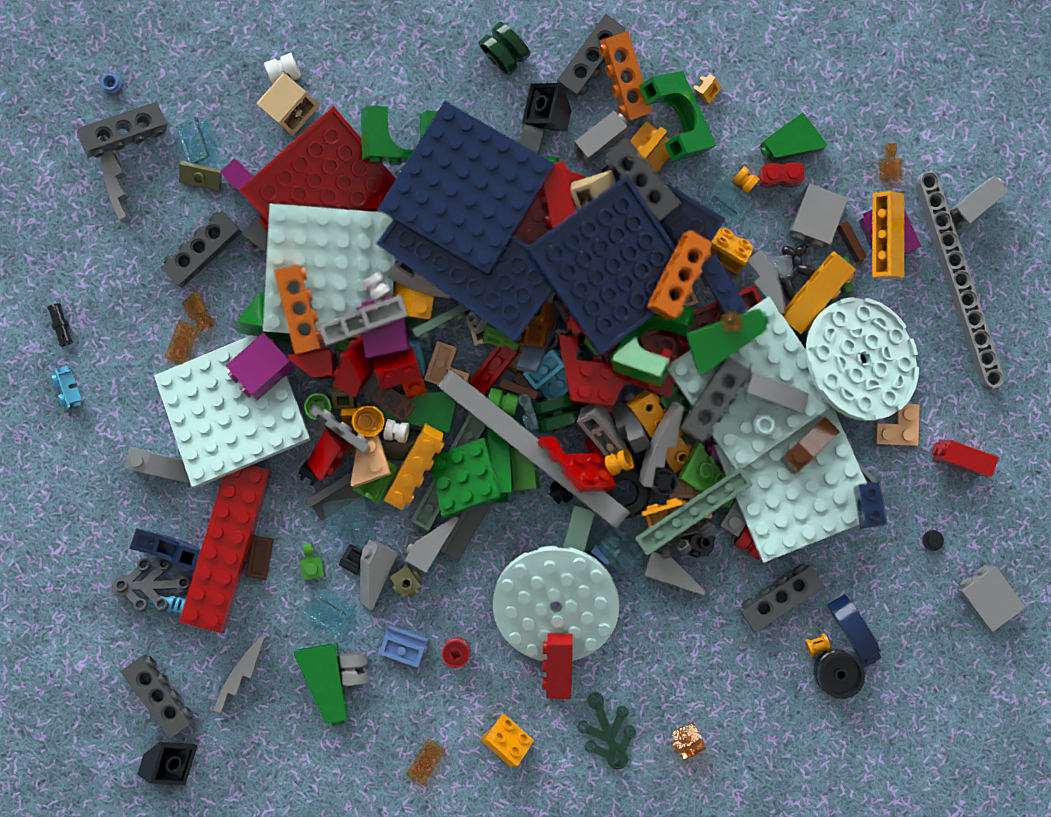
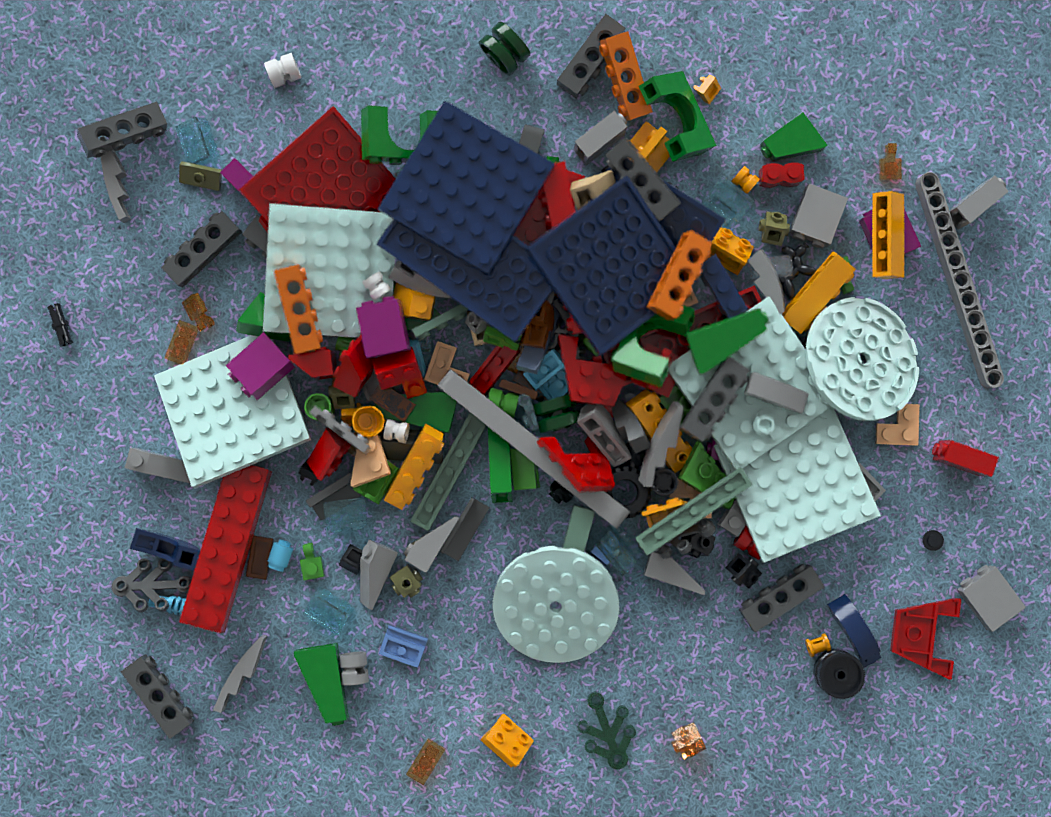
(62, 381): medium azure hinge -> none
(105, 83): medium blue plate -> none
(167, 763): black slope -> none
(280, 555): none -> medium azure brick
(288, 104): tan slope -> none
(363, 320): light grey slope -> none
(456, 652): red wheel -> none
(465, 478): green plate -> none
(547, 107): black slope -> none
(558, 666): red brick -> none
(619, 462): light orange wheel -> none
(731, 315): clear orange plate -> none
(744, 570): none -> black brick
(774, 228): none -> olive brick
(809, 446): reddish brown slope -> none
(851, 242): reddish brown tile -> none
(870, 505): dark blue brick -> none
(915, 634): none -> red wing

